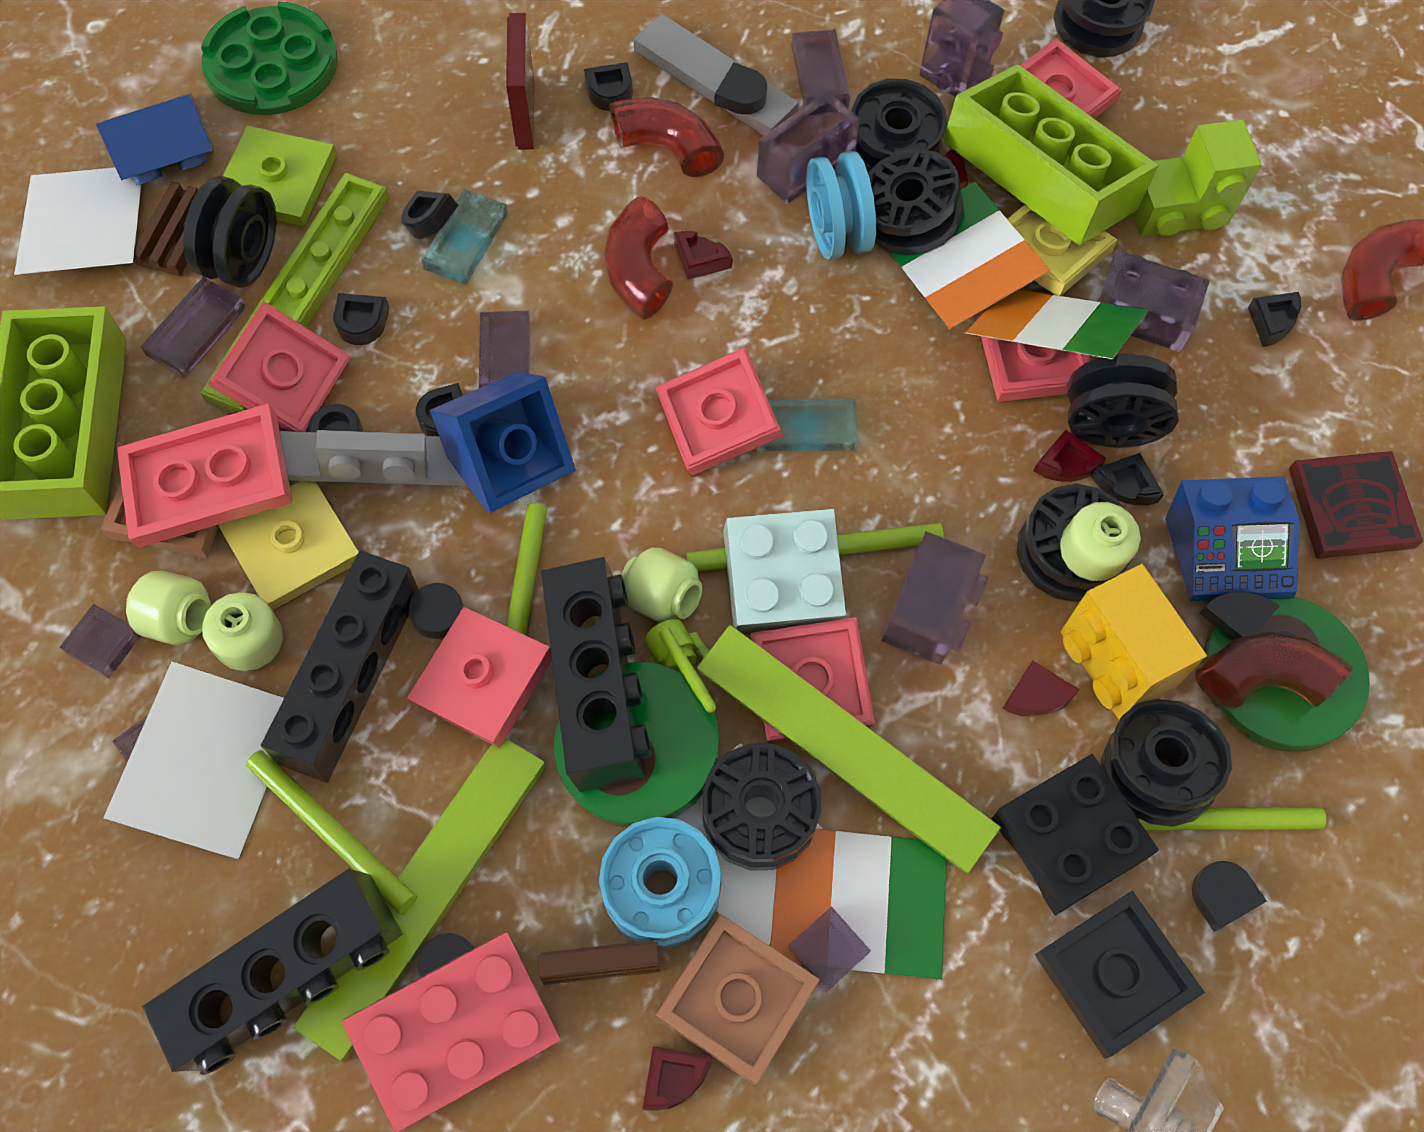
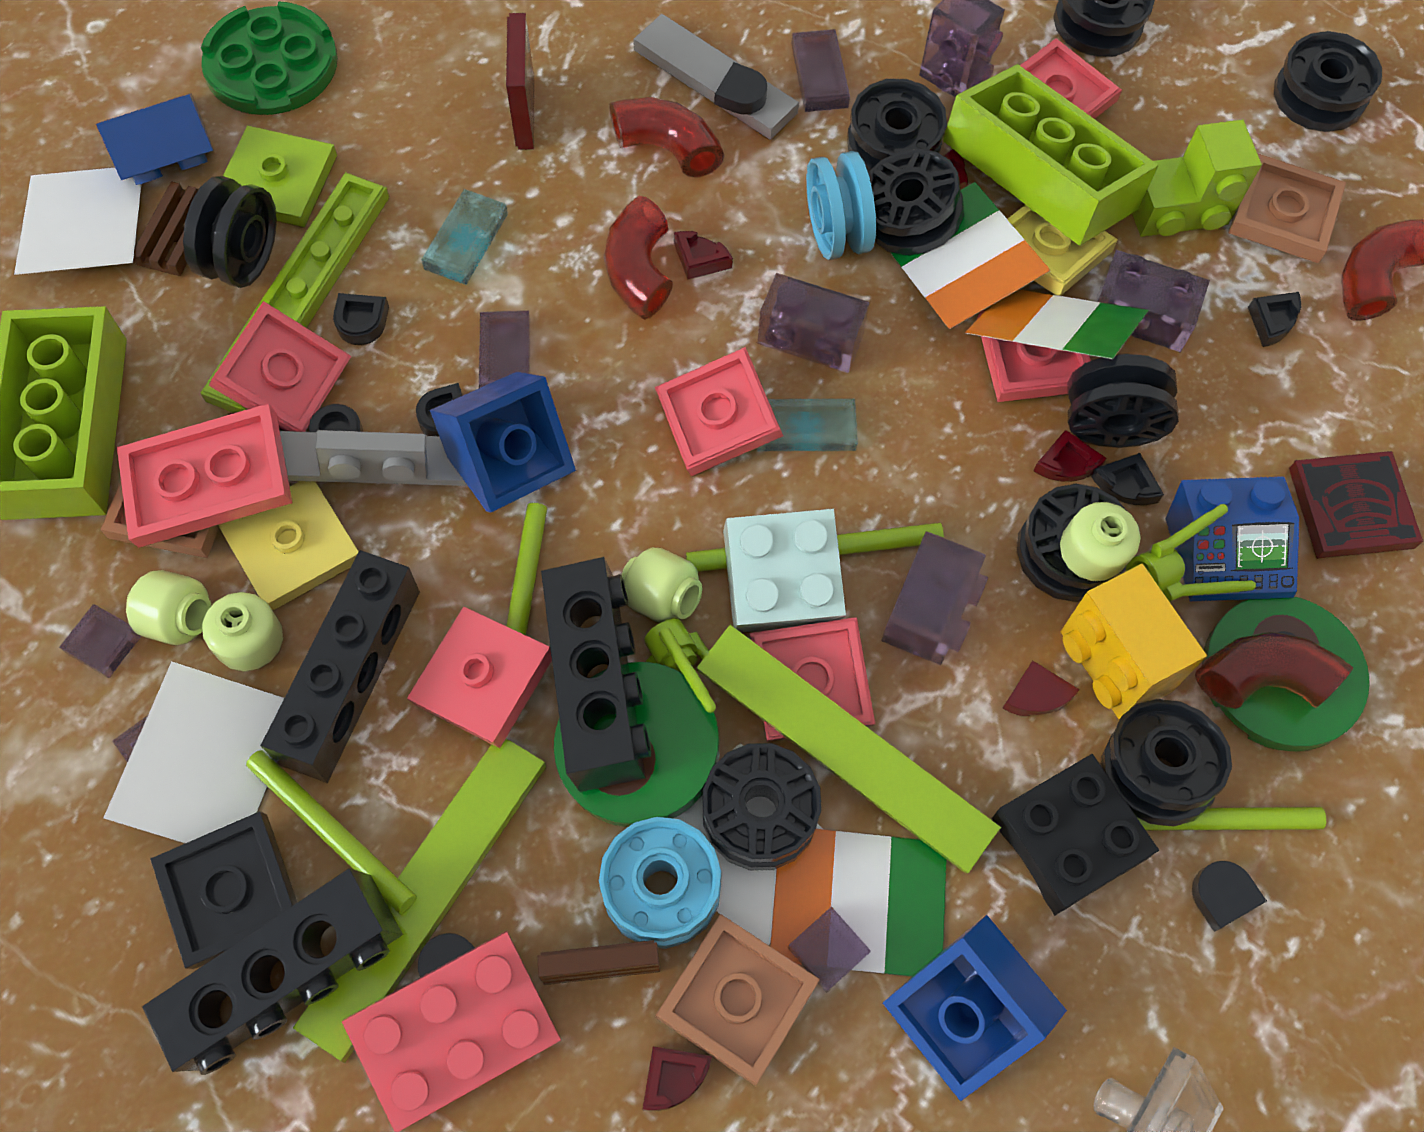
(193, 327): tile -> none
(223, 887): none -> black plate
(427, 213): black tile -> none
(434, 609): black tile -> none
(608, 84): black tile -> none
(812, 322): none -> brick
(815, 131): piece -> none
(975, 1008): none -> blue slope
(1119, 974): black plate -> none
(1168, 566): none -> lime plant
(1239, 613): black tile -> none
(1289, 209): none -> nougat plate
(1327, 81): none -> black wheel

